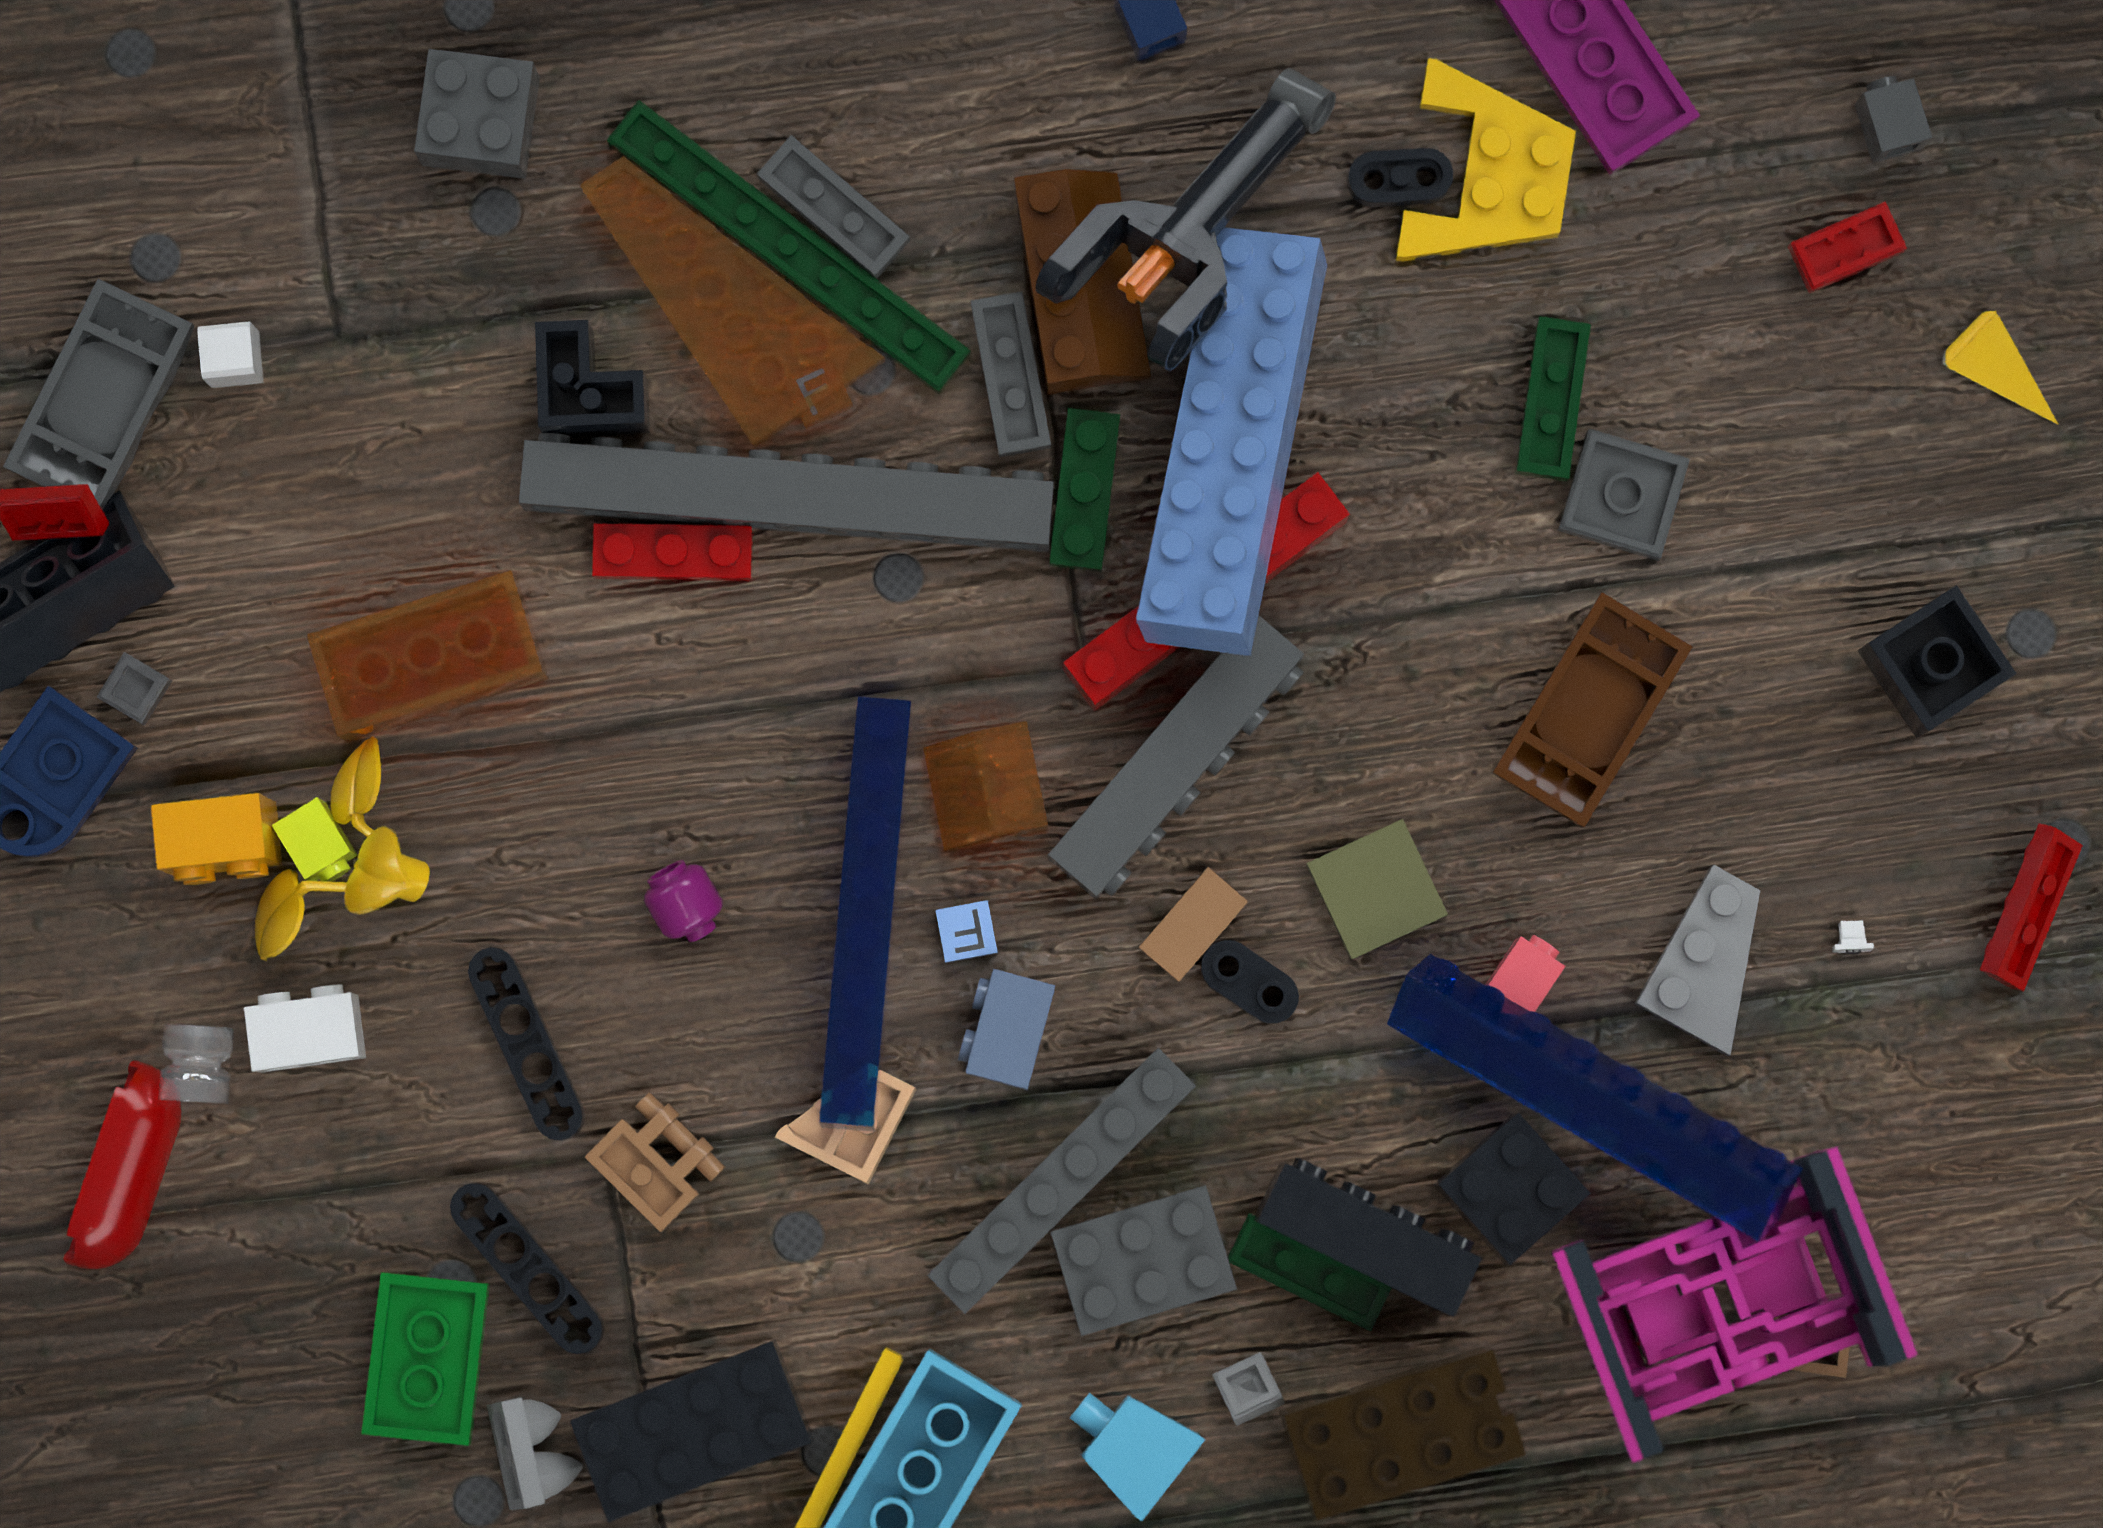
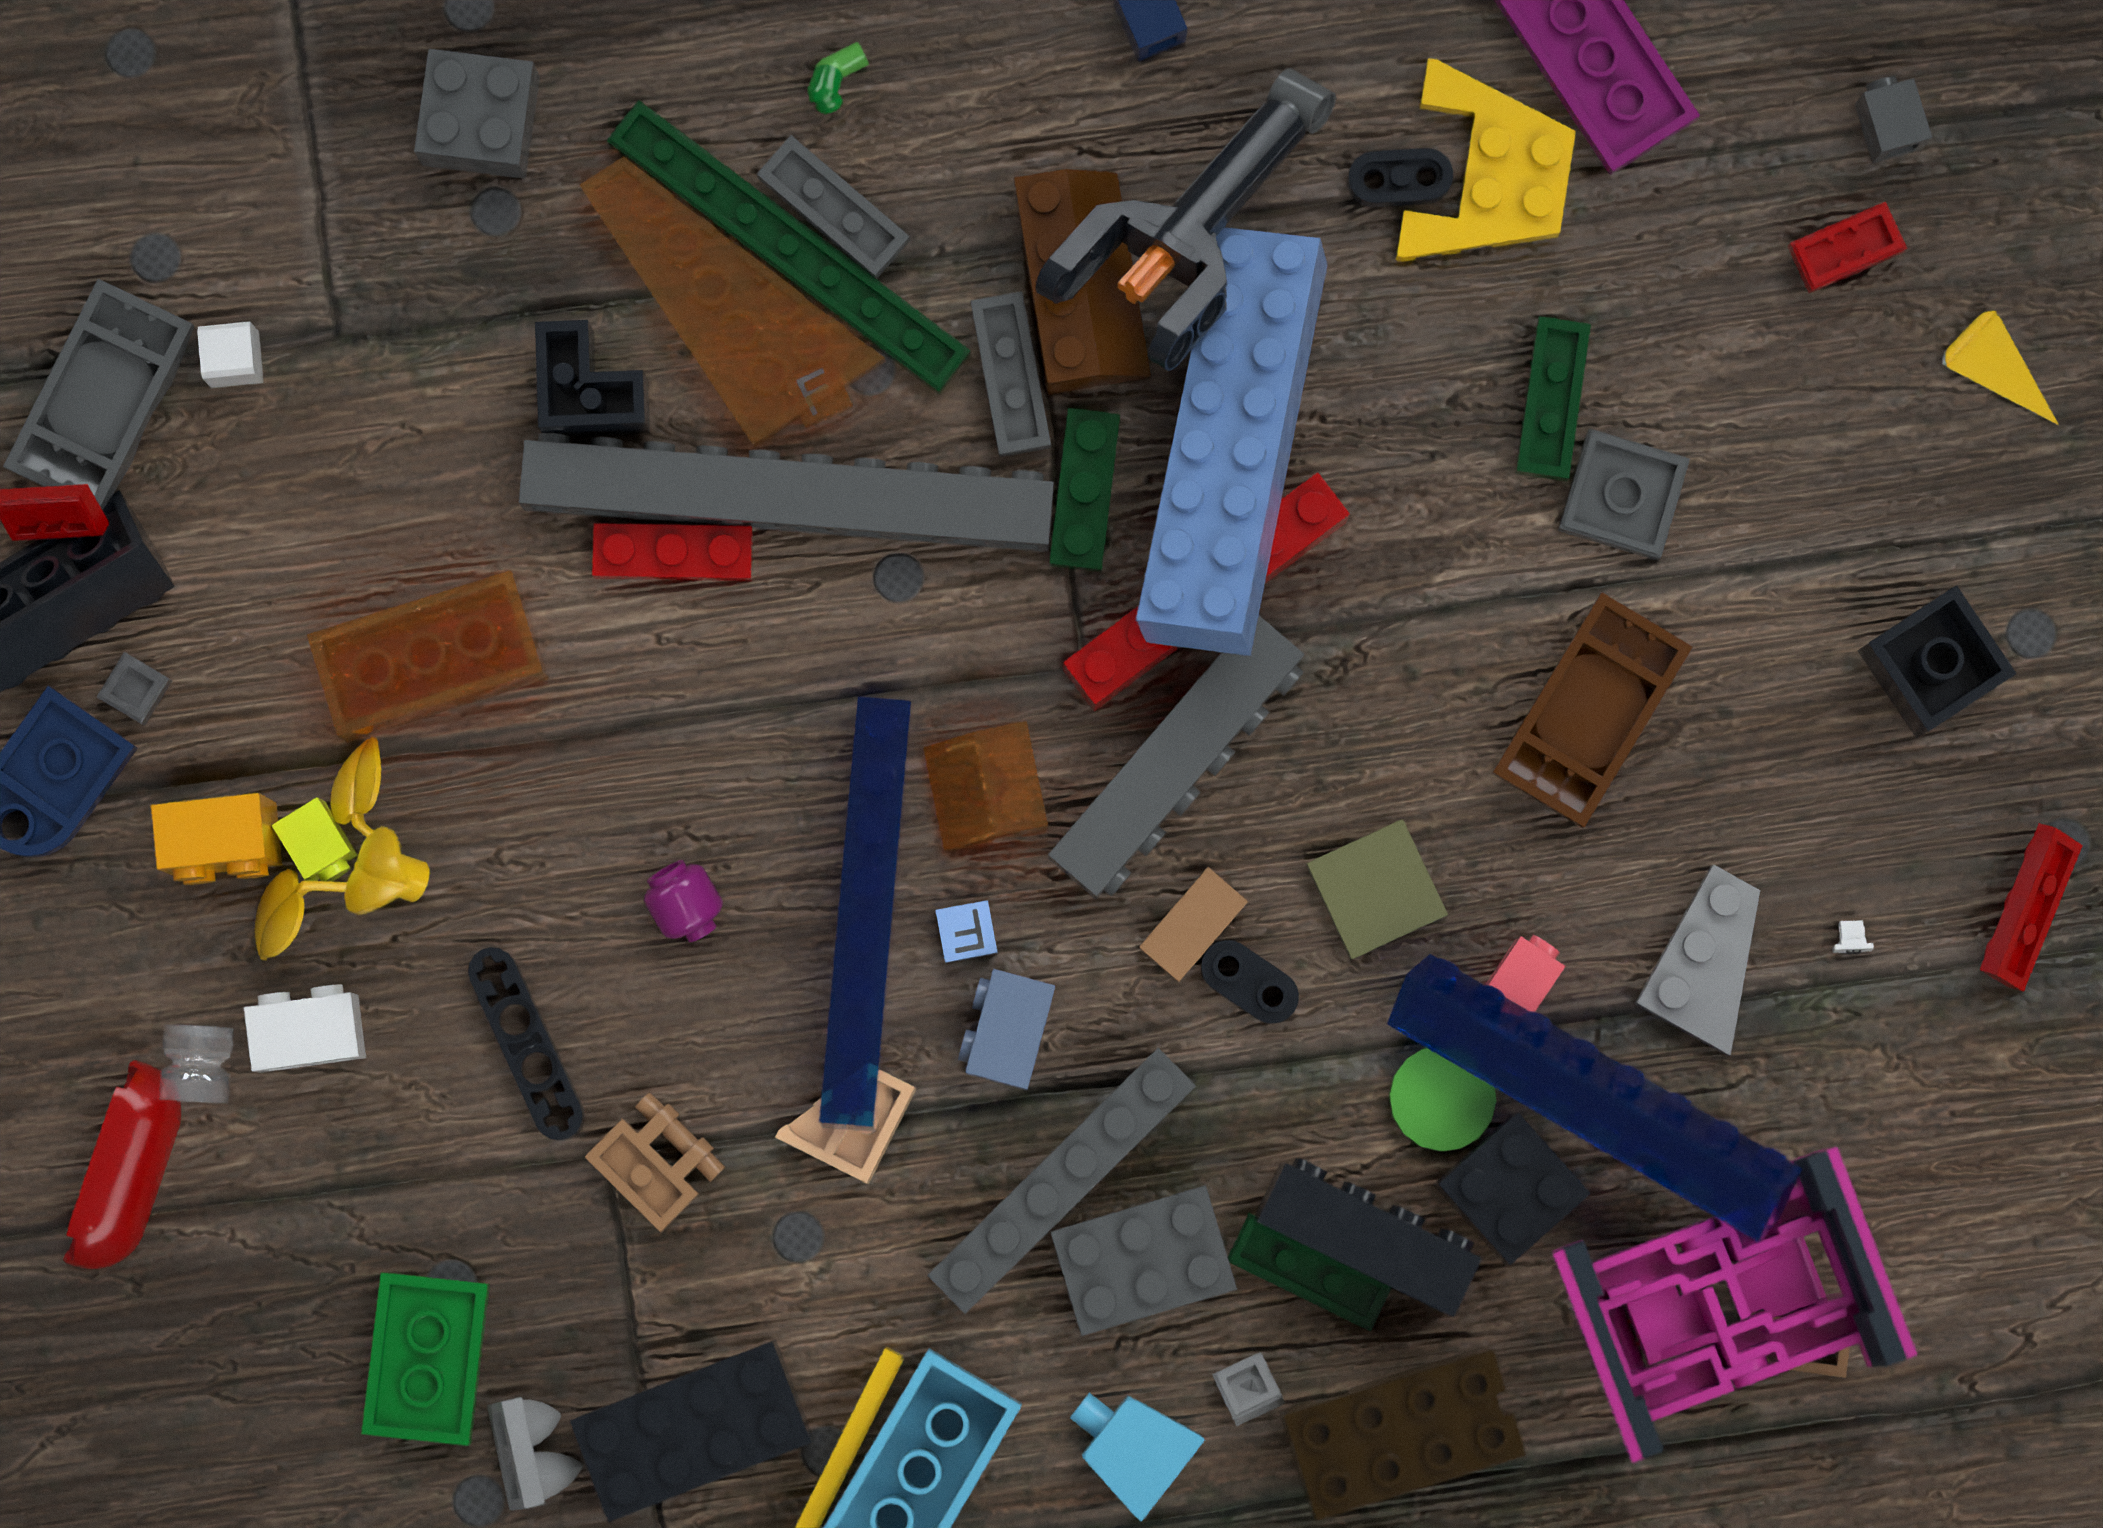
(532, 1263): black beam -> none
(829, 75): none -> arm
(1439, 1102): none -> bright green tile

